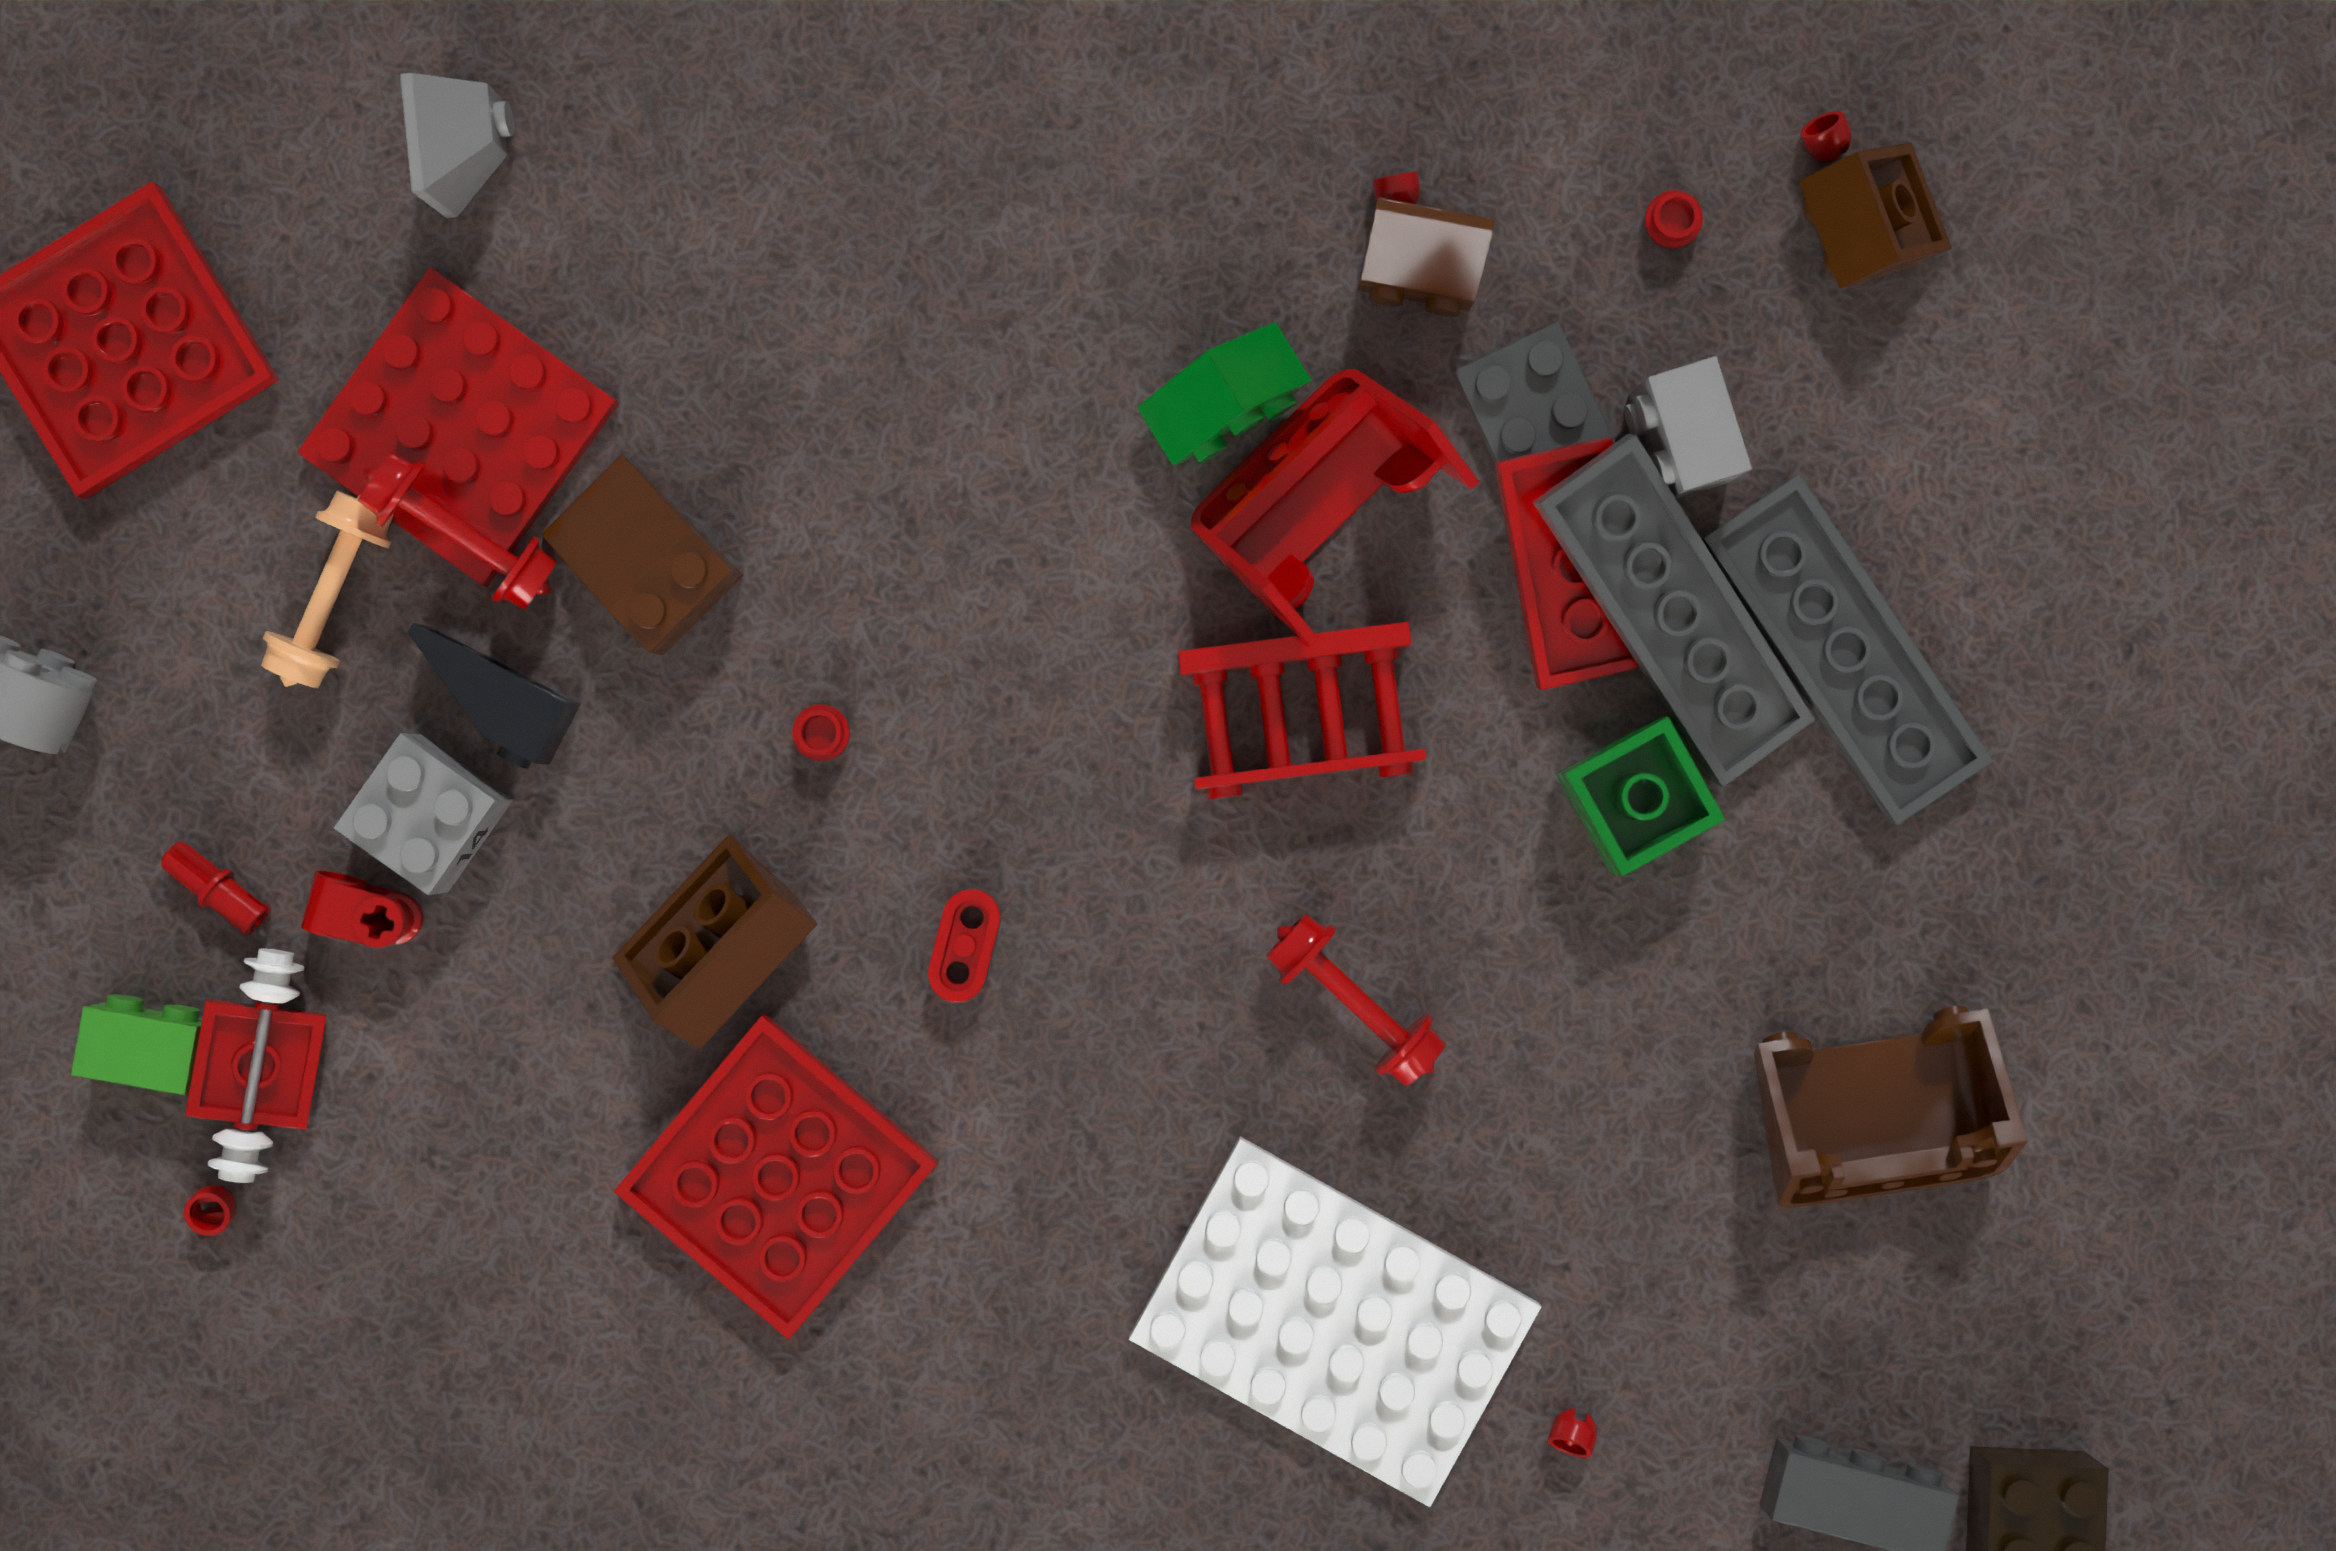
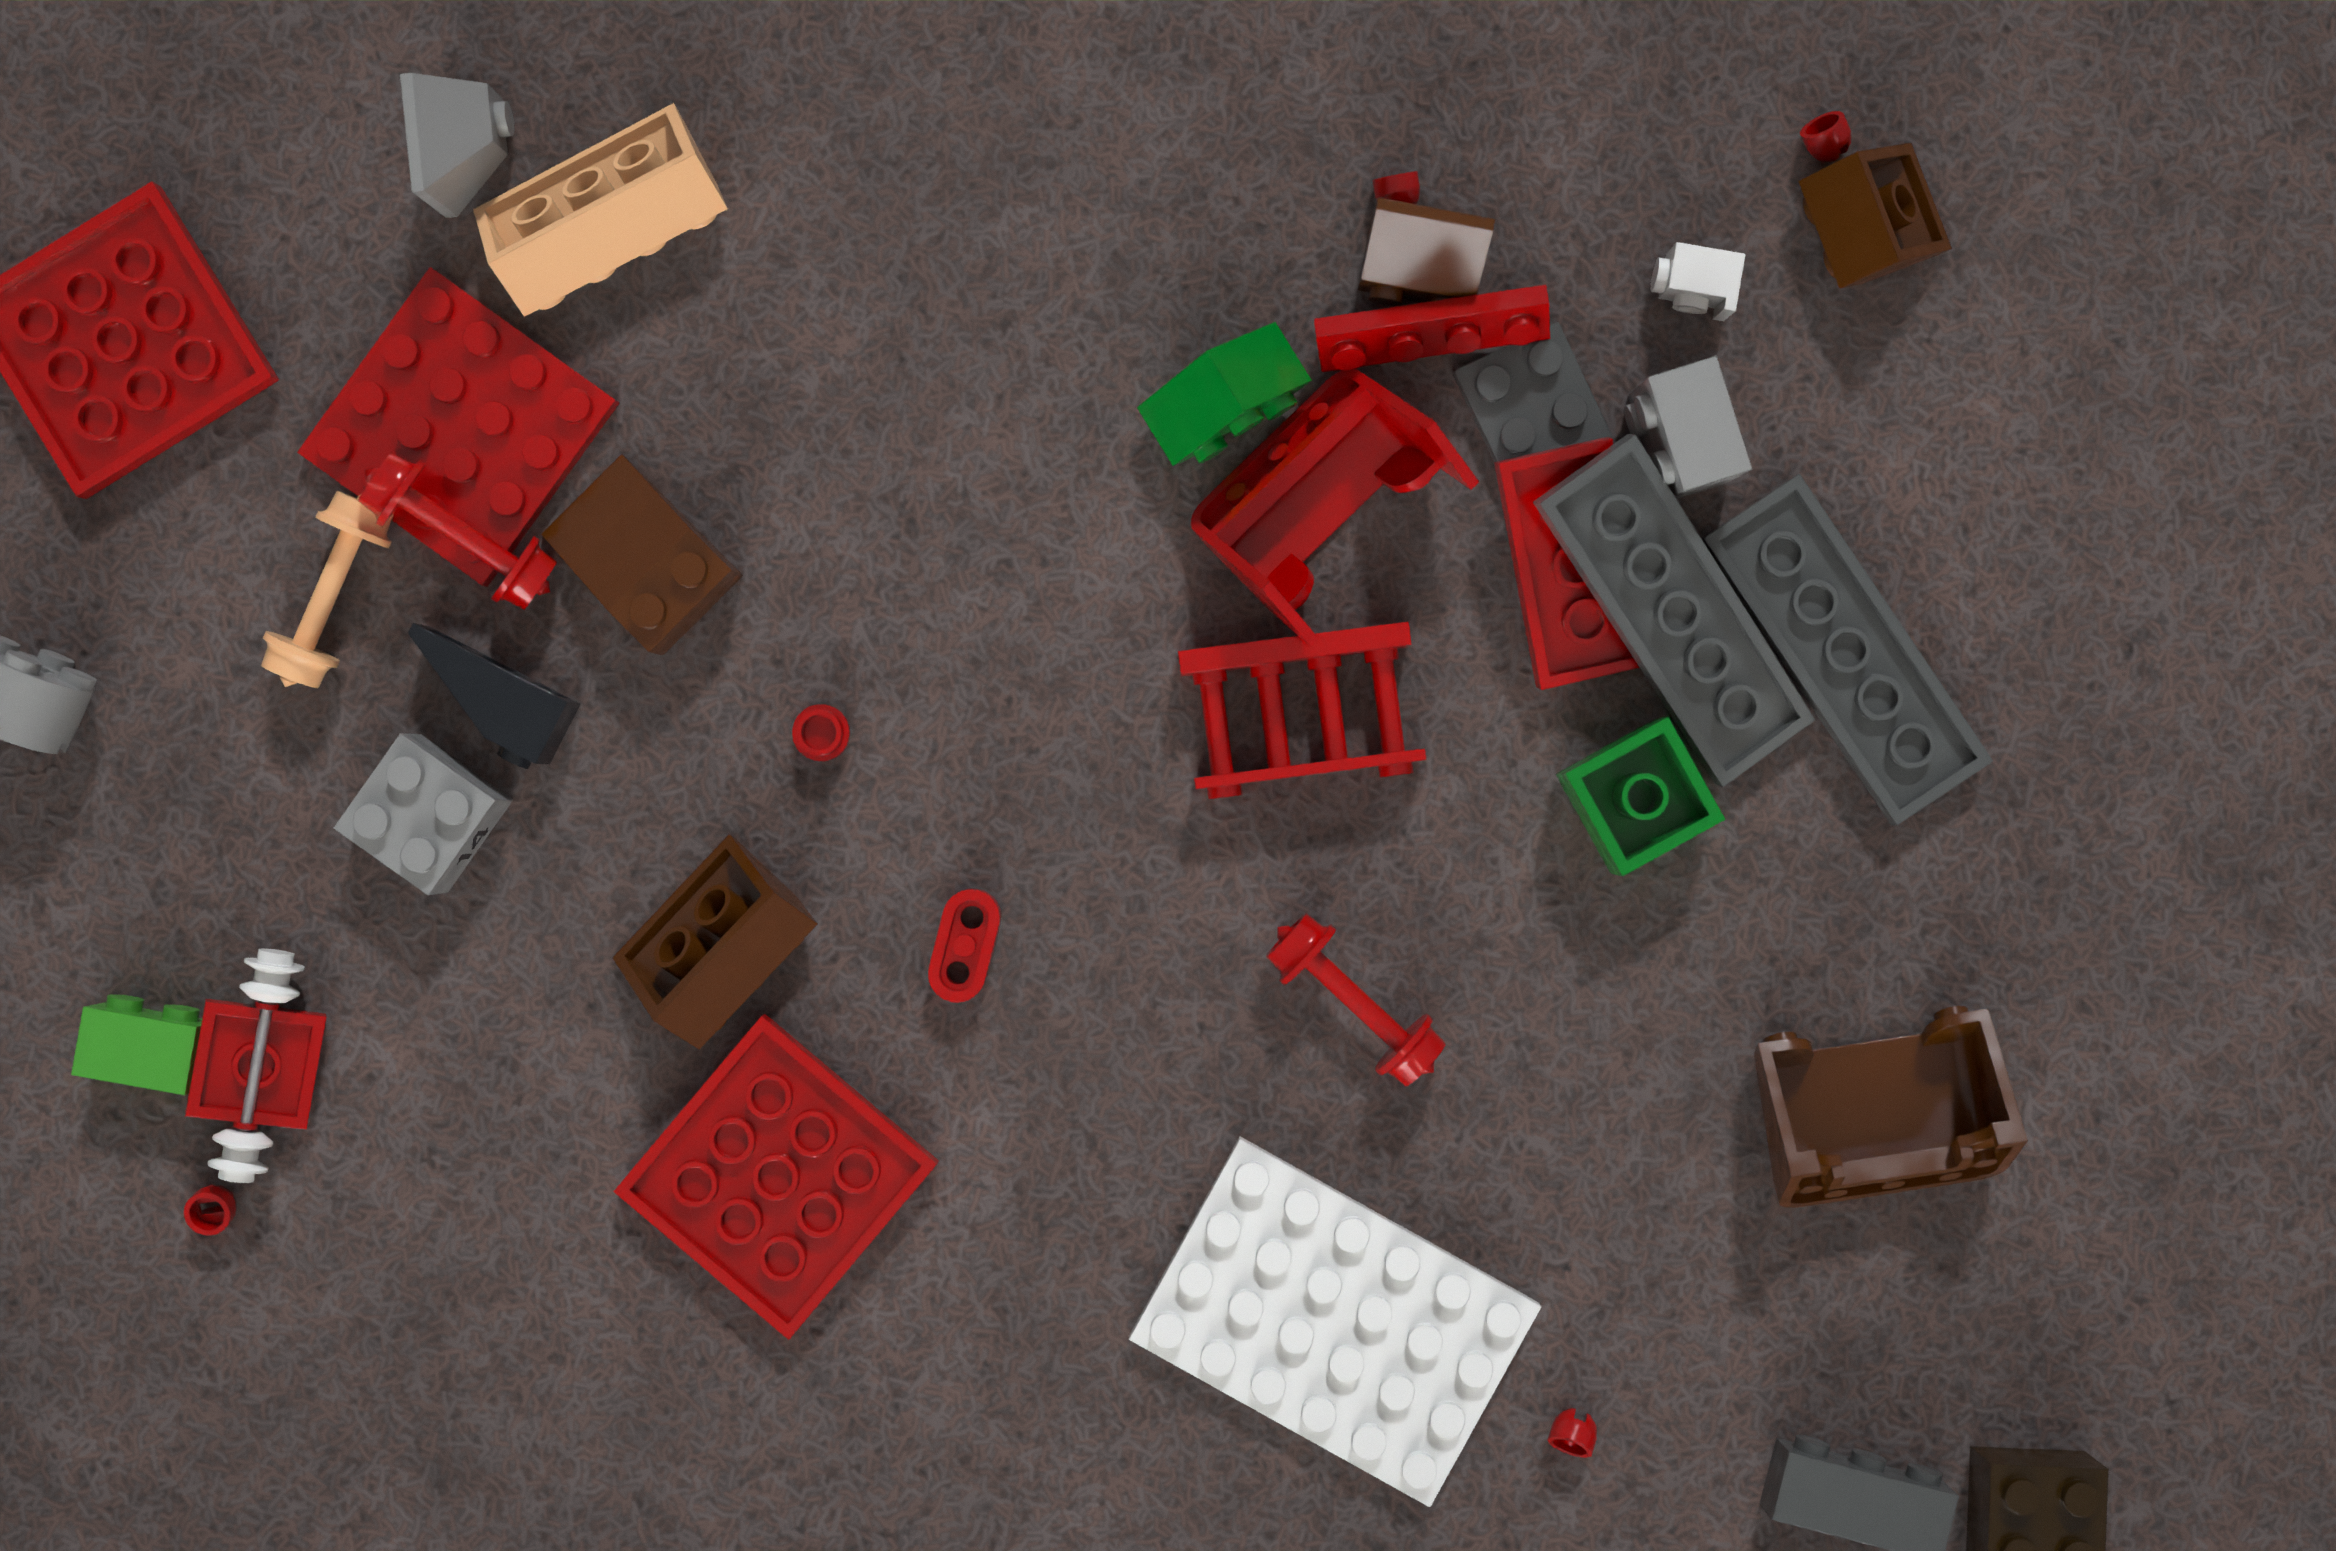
(215, 887): red axle -> none
(353, 910): red piece -> none
(598, 211): none -> light nougat slope
(1433, 328): none -> red plate
(1673, 219): red plate -> none
(1699, 279): none -> white brick

